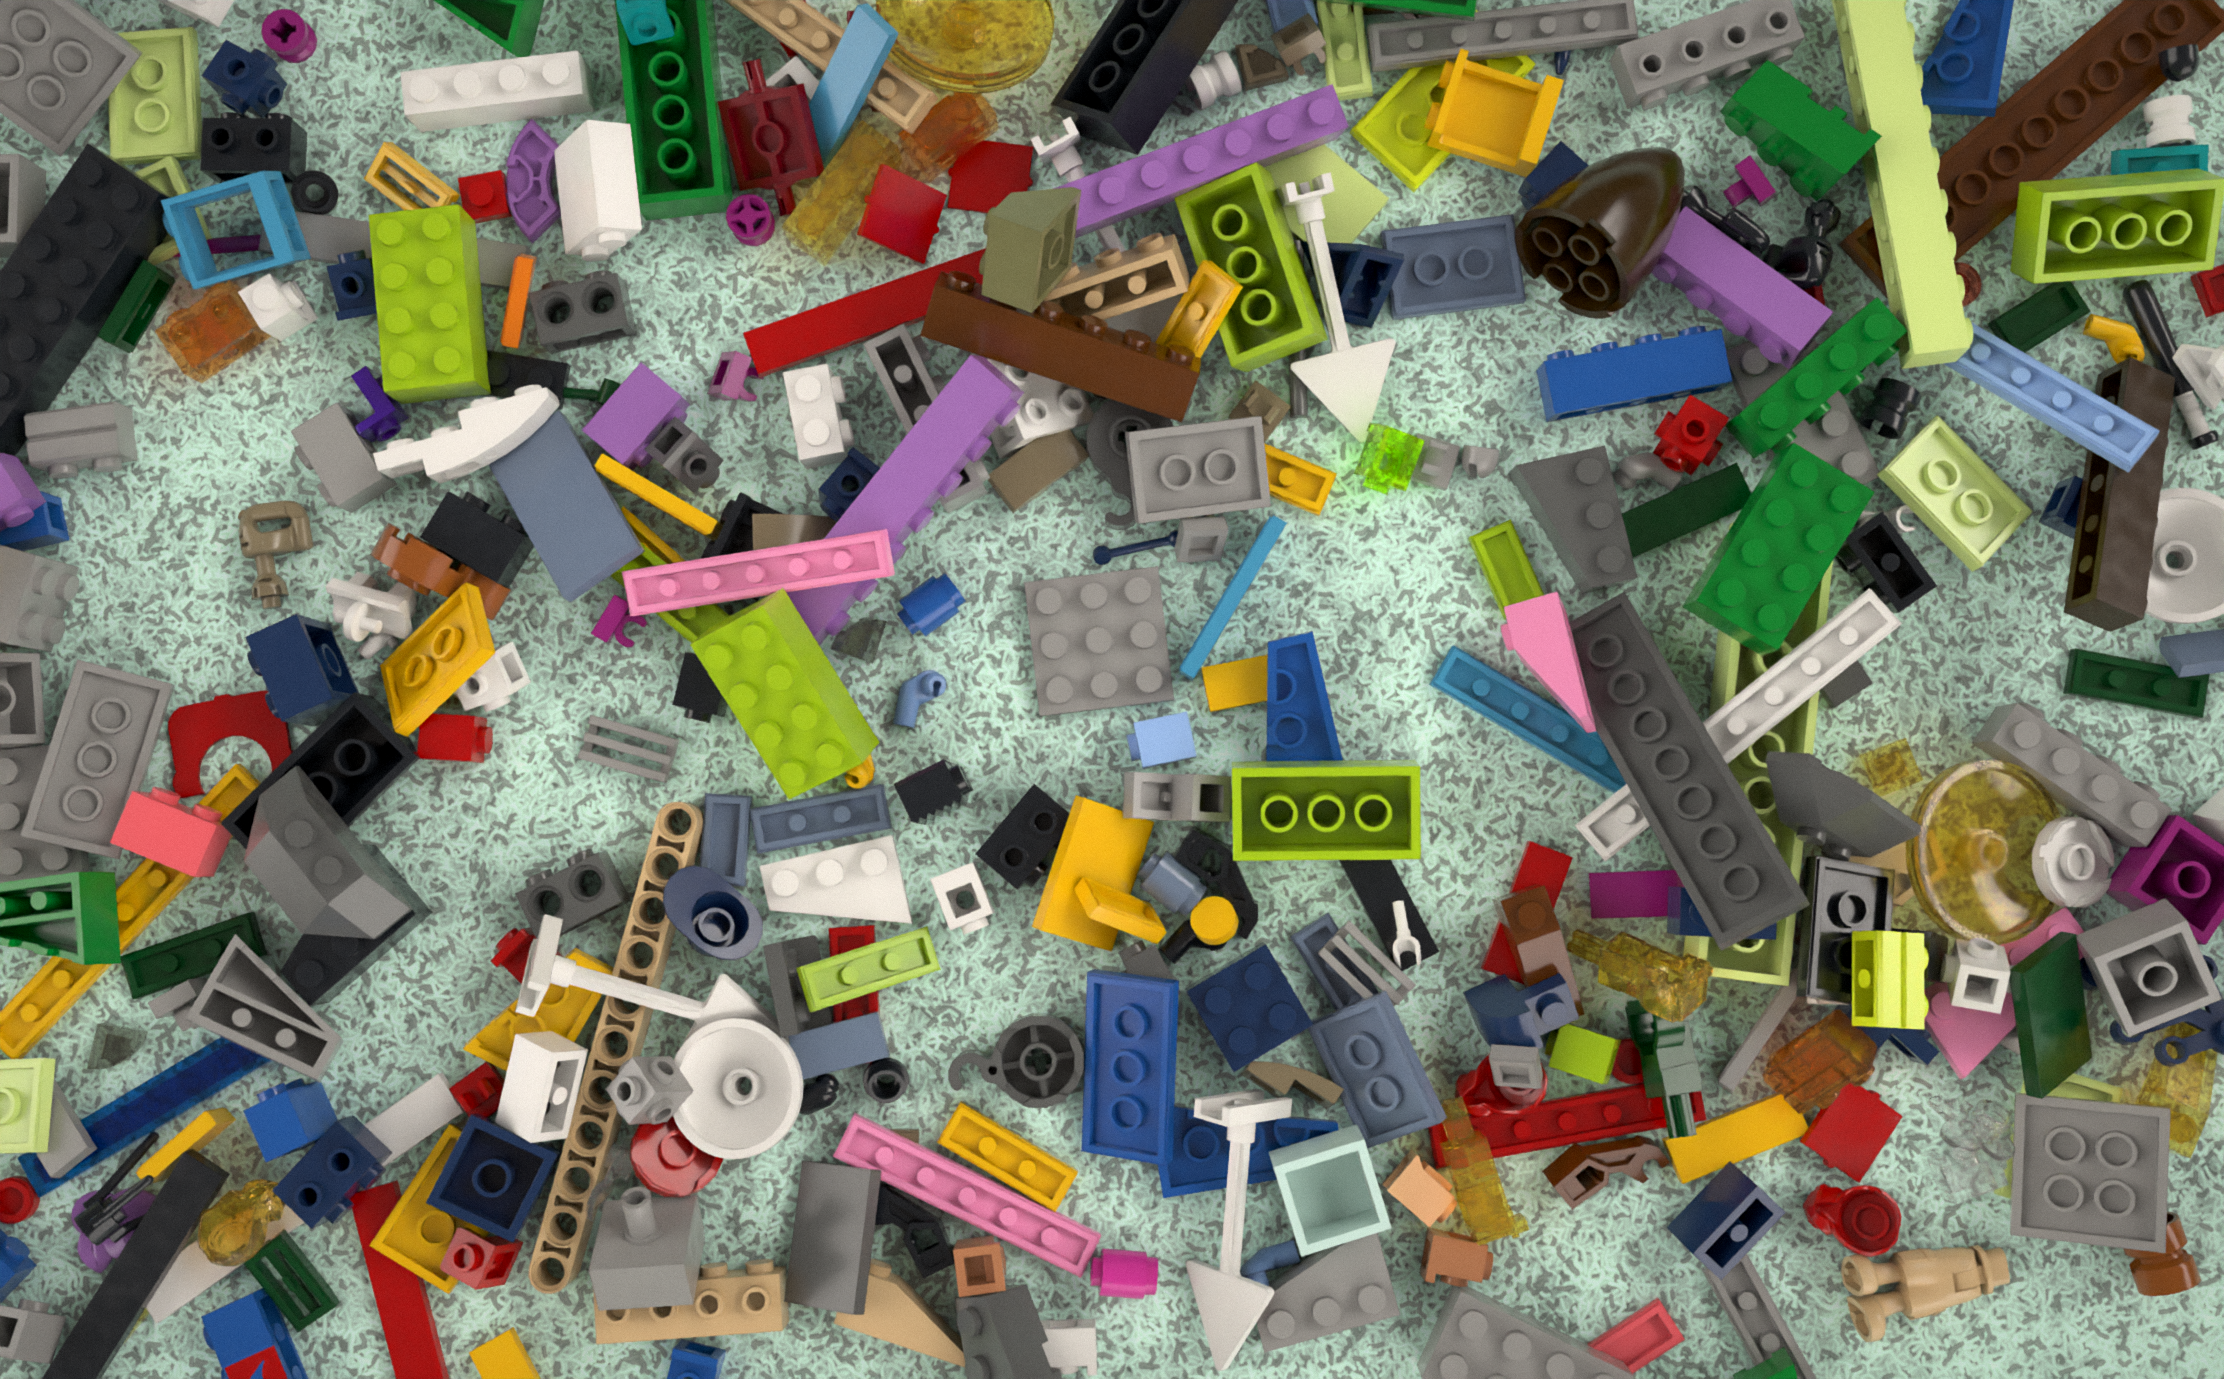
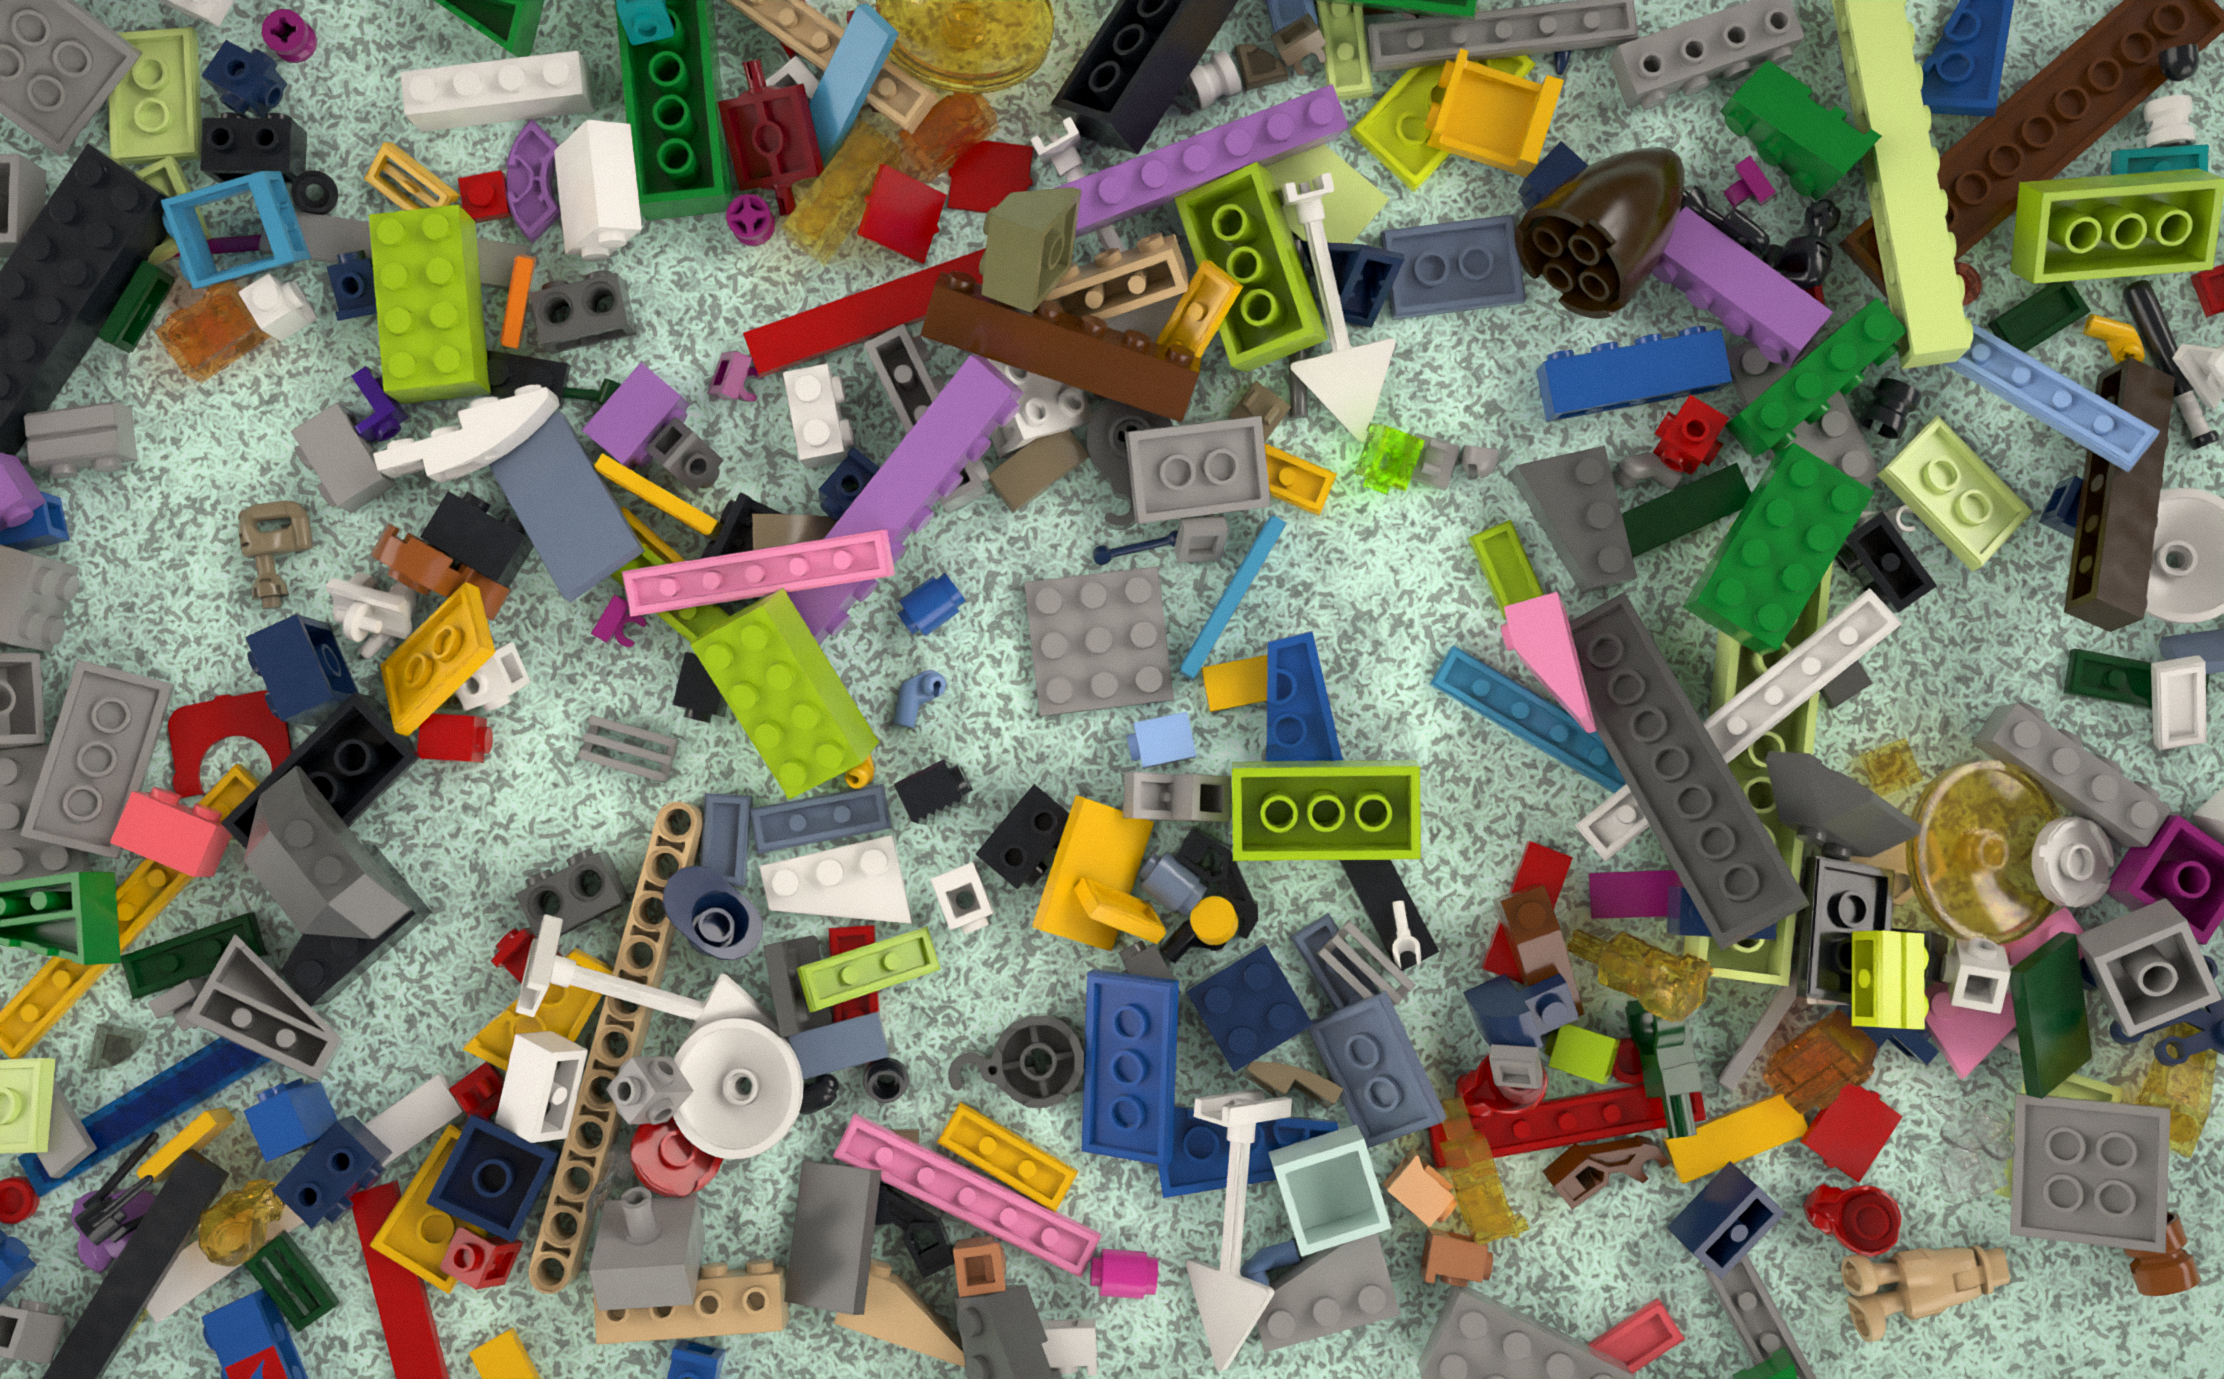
(860, 639): clear smoke tile -> none
(2179, 702): none -> white tile

